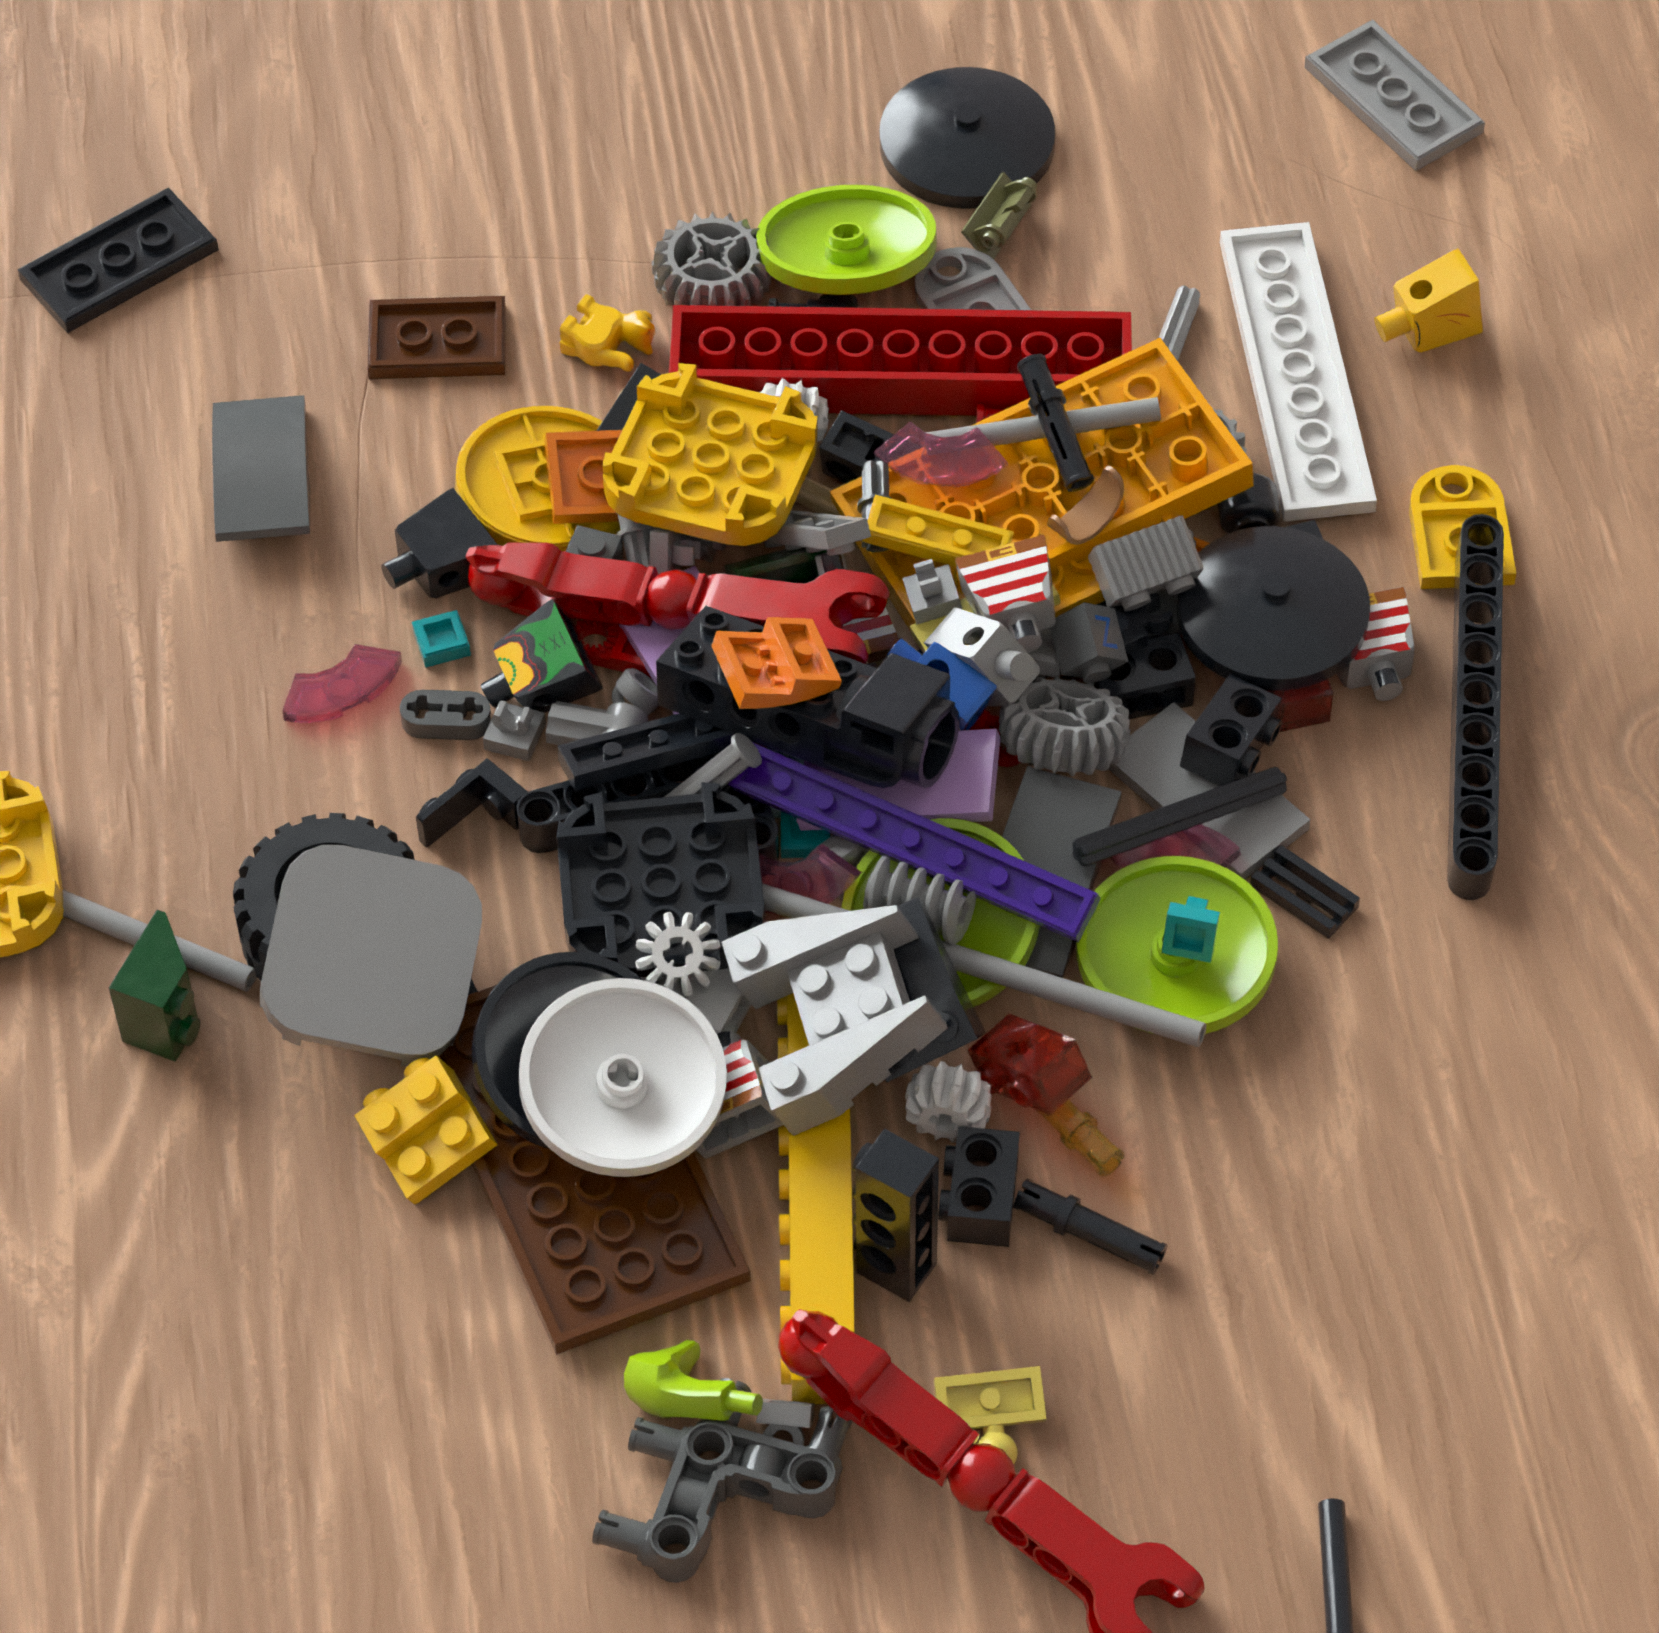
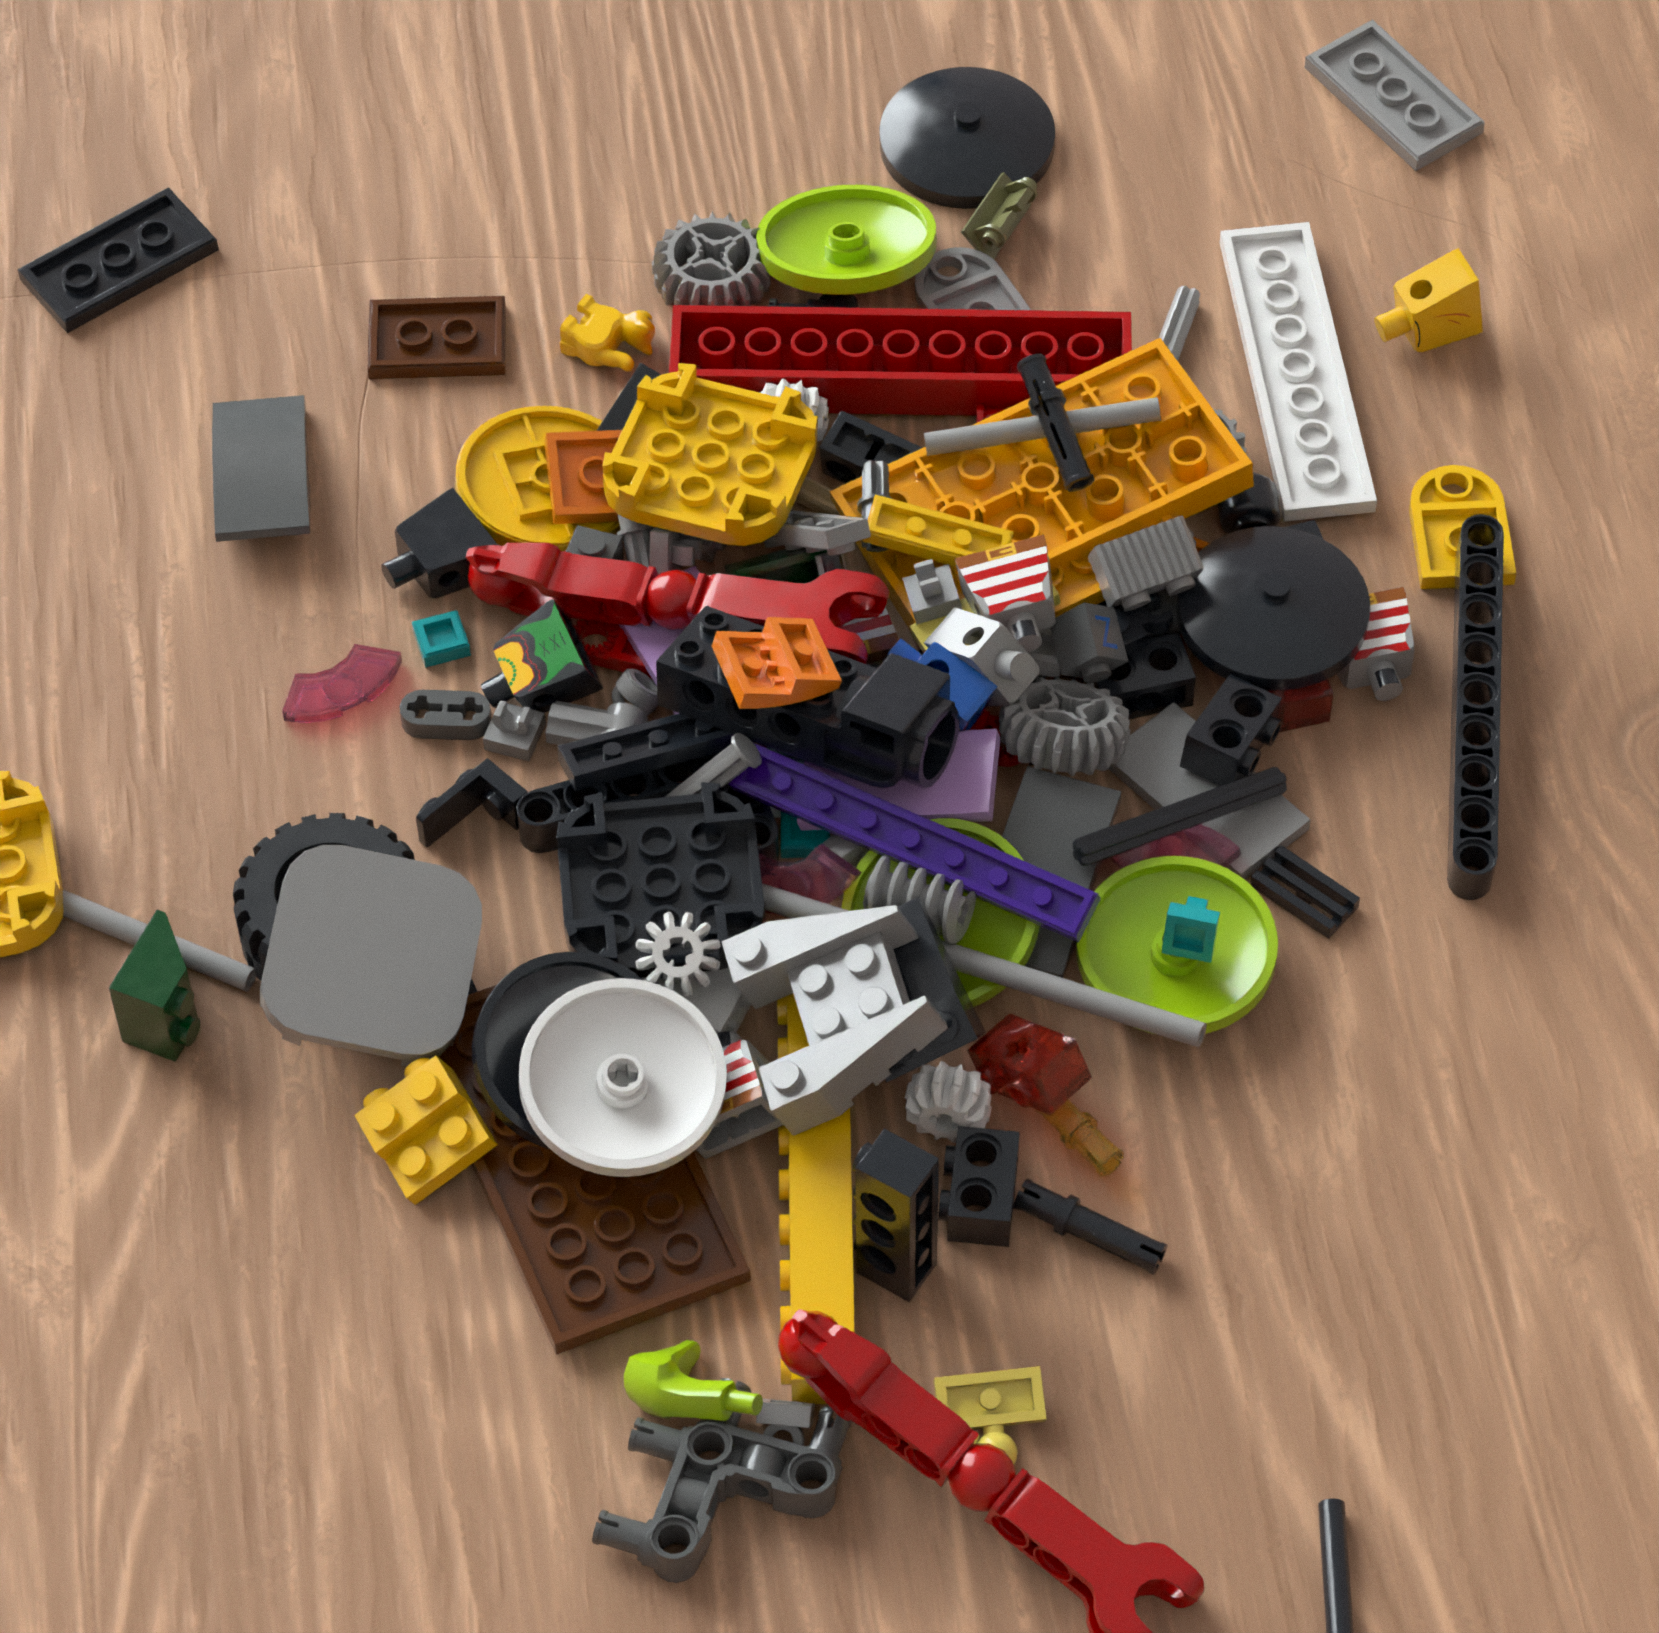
(940, 460): clear pink tile -> none
(1092, 511): medium nougat helmet -> none

